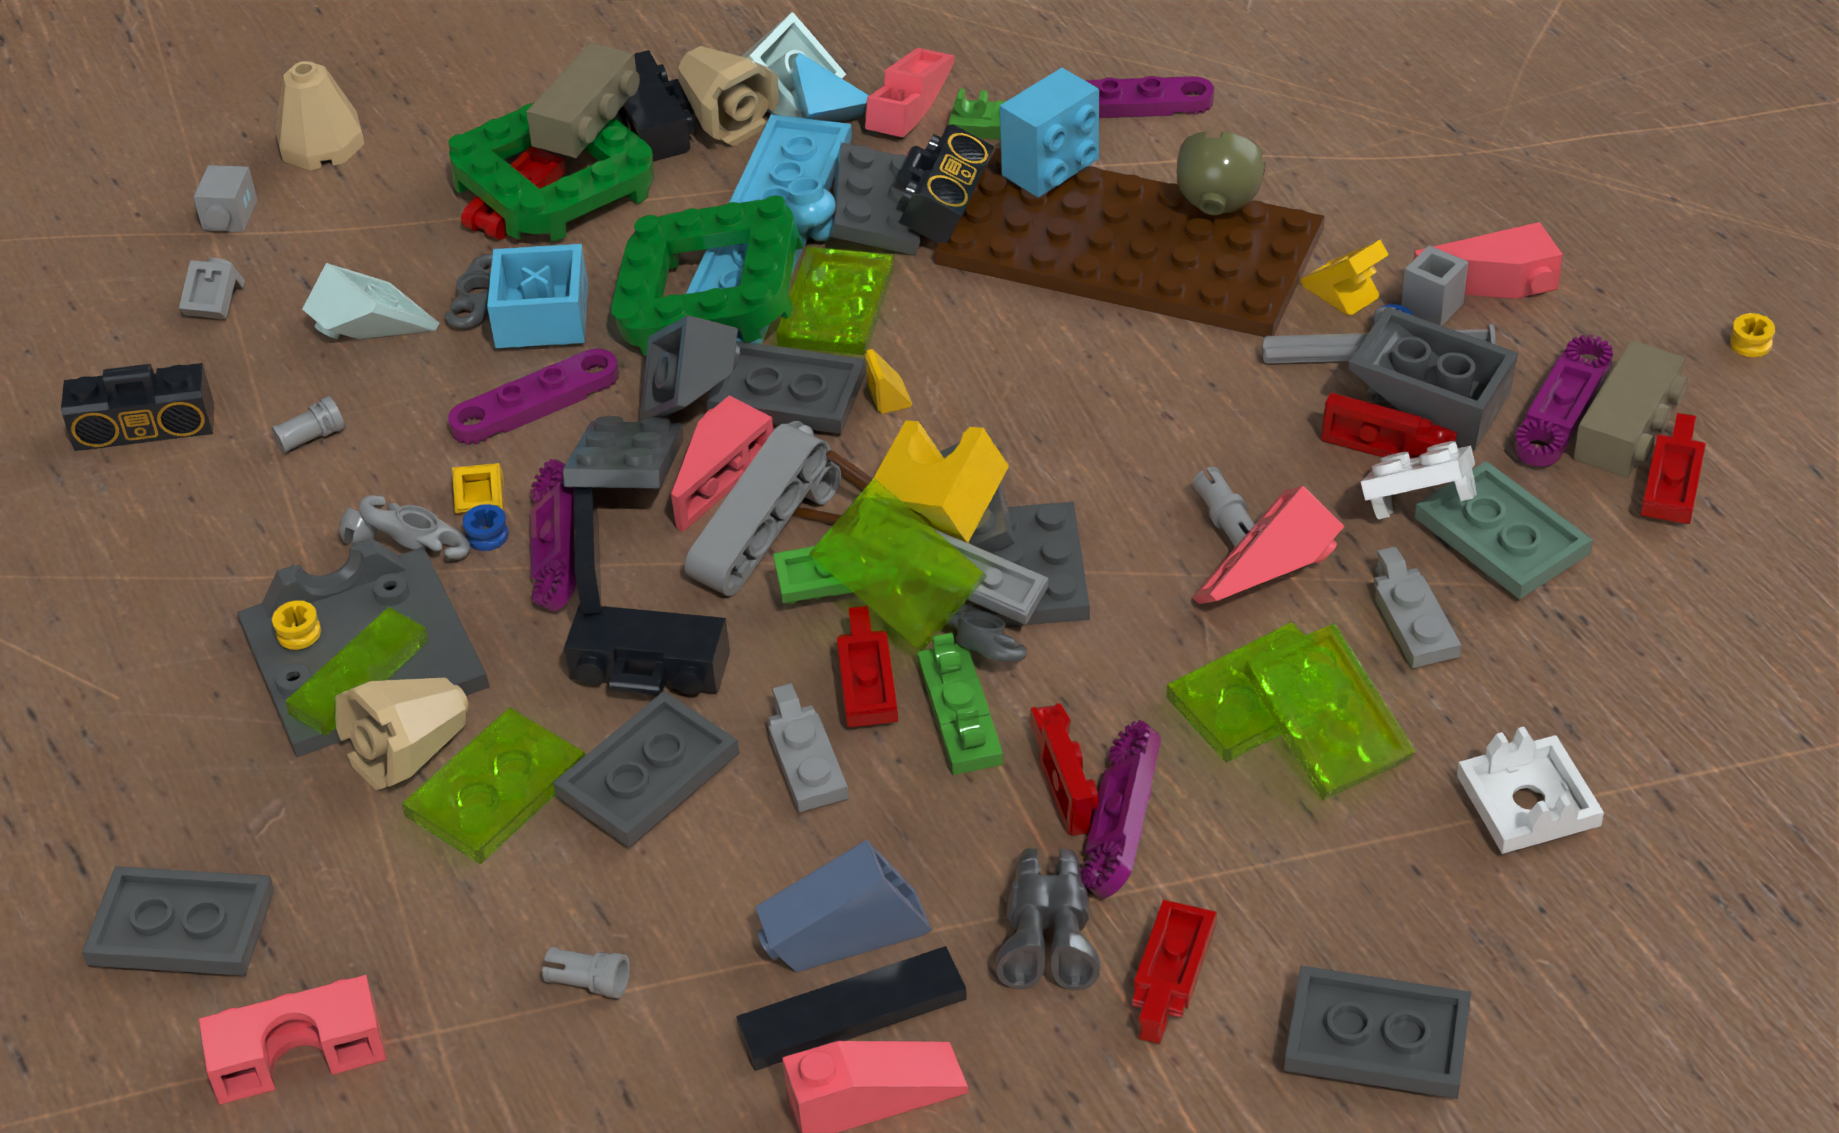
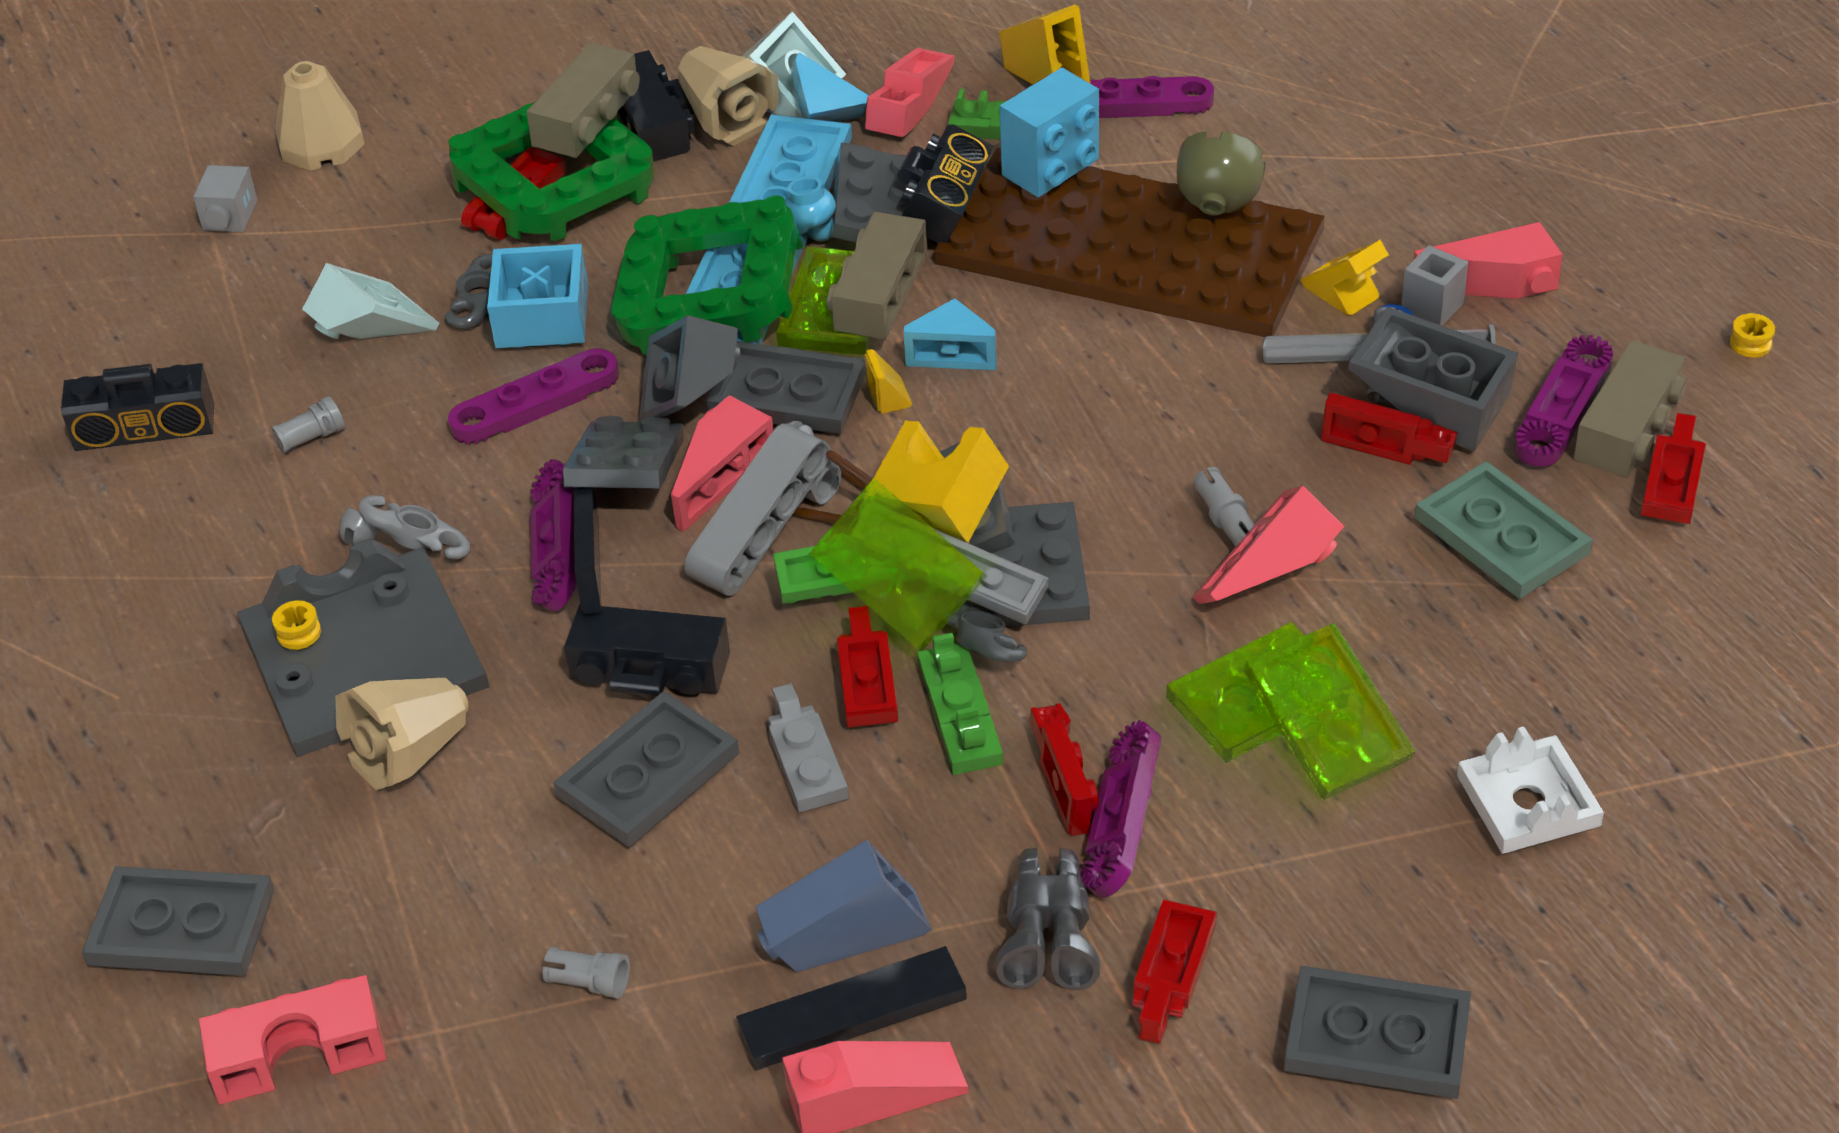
(209, 288): light grey bracket -> none
(369, 657): clear neon green plate -> none
(477, 486): yellow slope -> none
(488, 538): blue bush -> none
(492, 785): clear neon green plate -> none
(878, 275): none -> dark tan brick
(950, 339): none -> medium azure slope
(1045, 45): none -> yellow slope
(1401, 474): white piece -> none
(1413, 612): light grey hinge -> none

